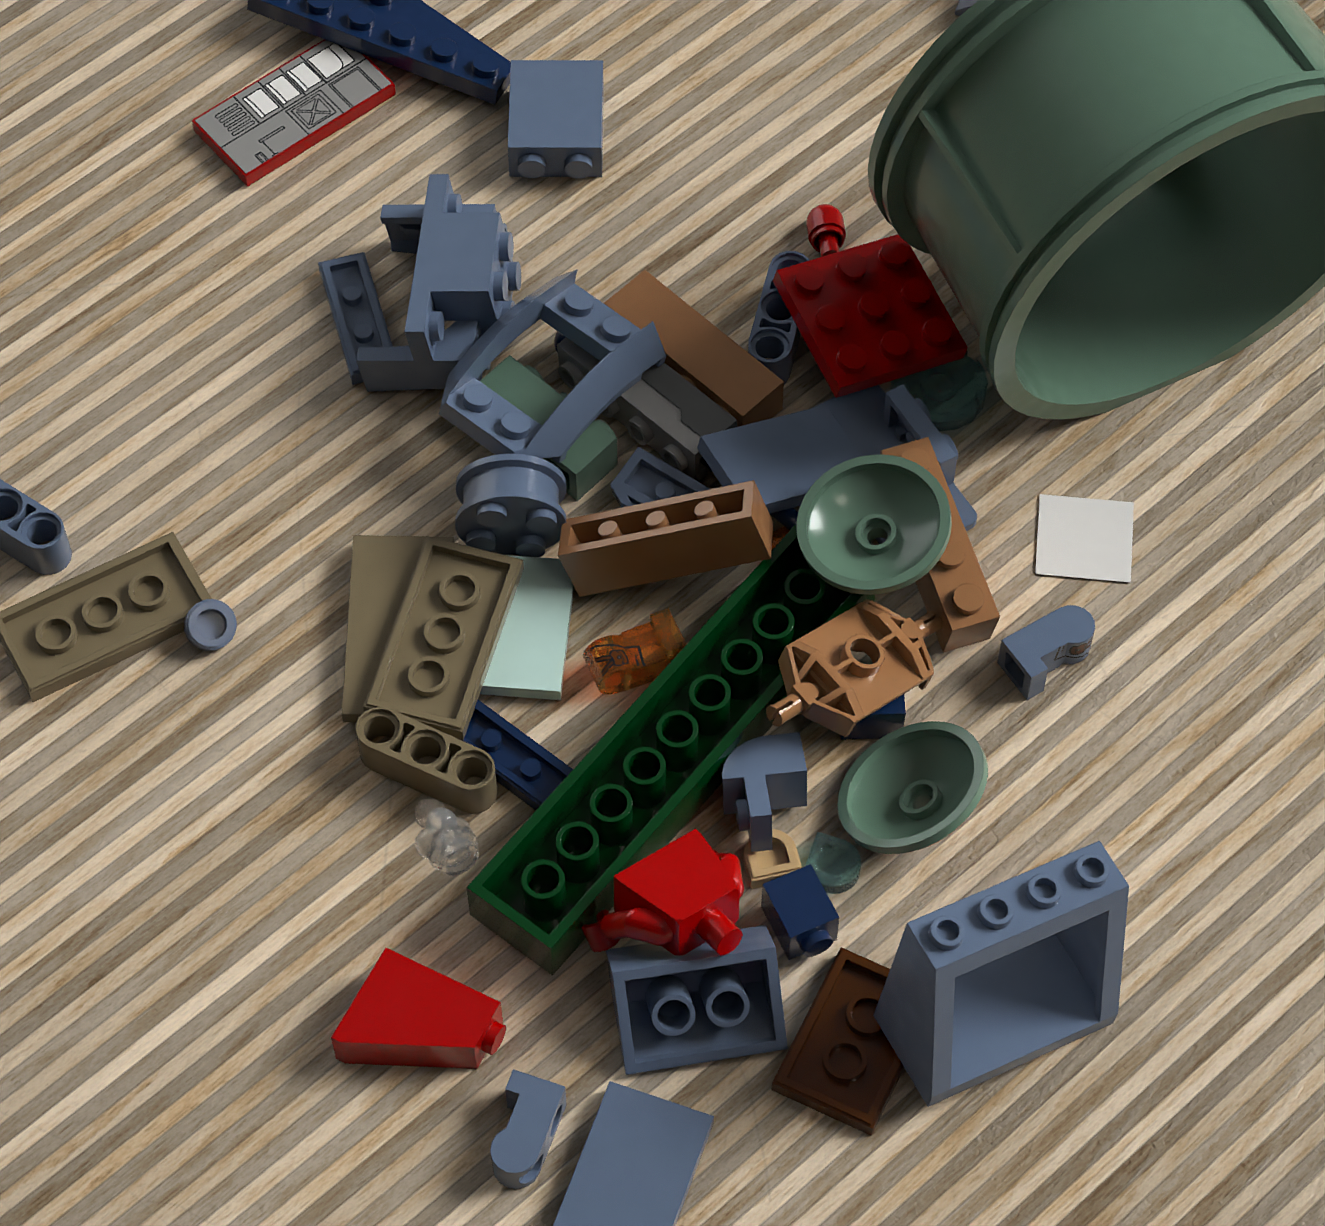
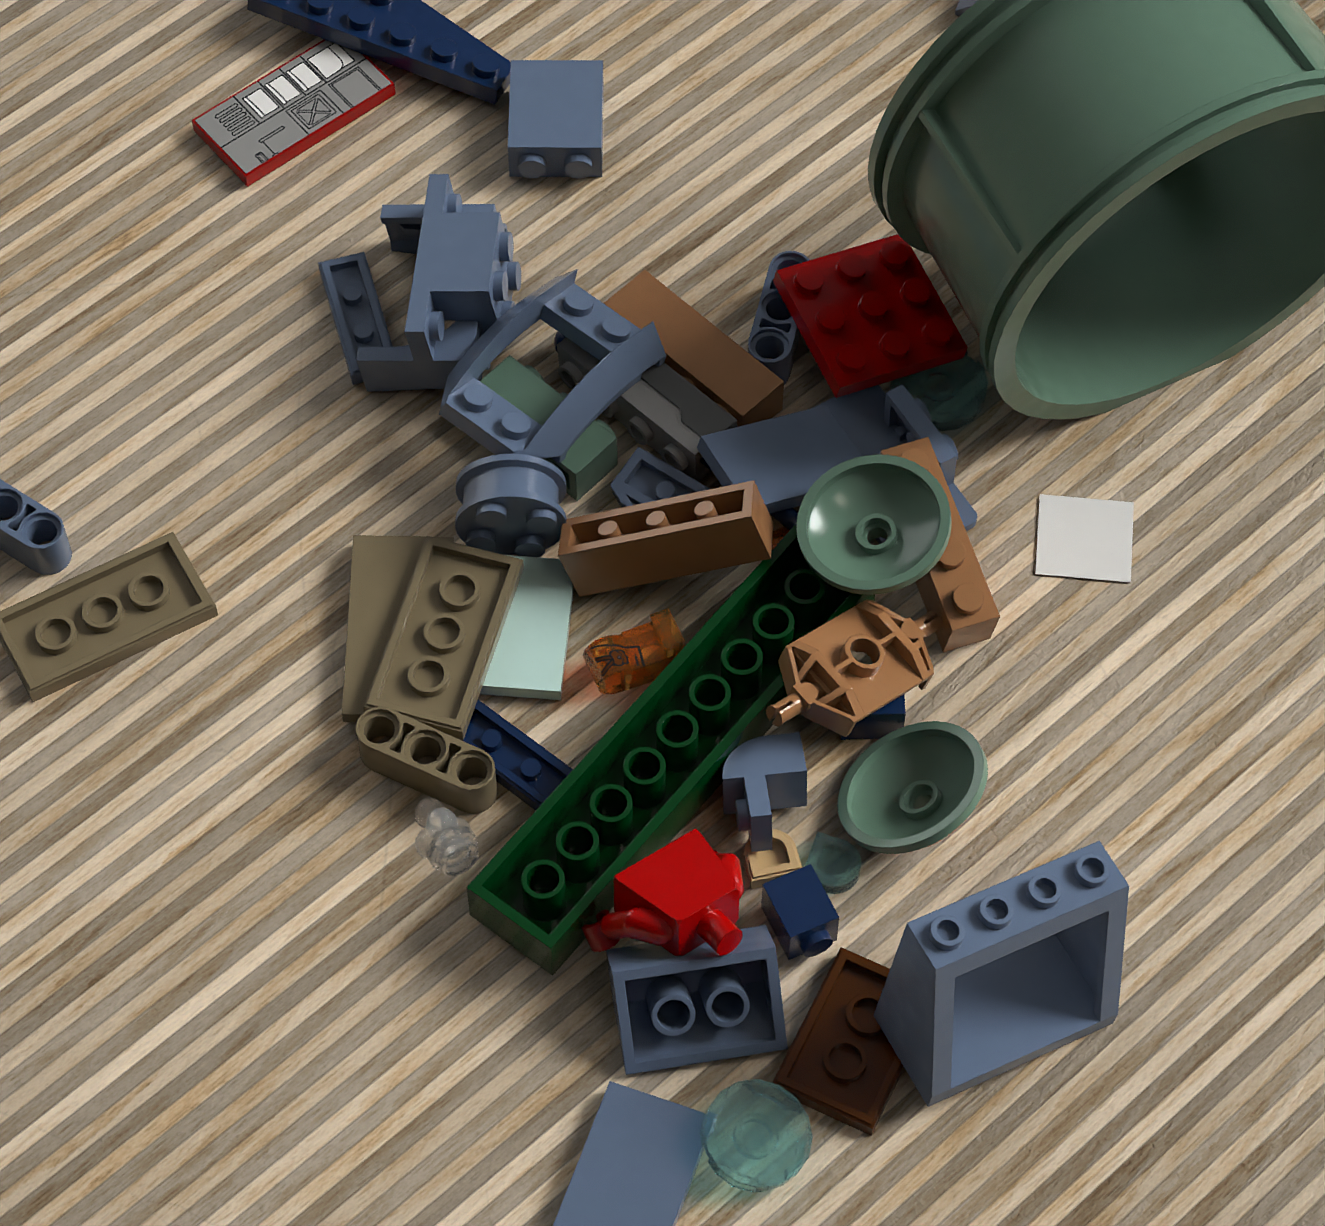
(210, 625): sand blue tile -> none
(417, 1019): red slope -> none
(525, 1142): sand blue leg -> none
(756, 1135): none -> clear light blue tile
(826, 229): red cylinder -> none
(1044, 645): sand blue leg -> none

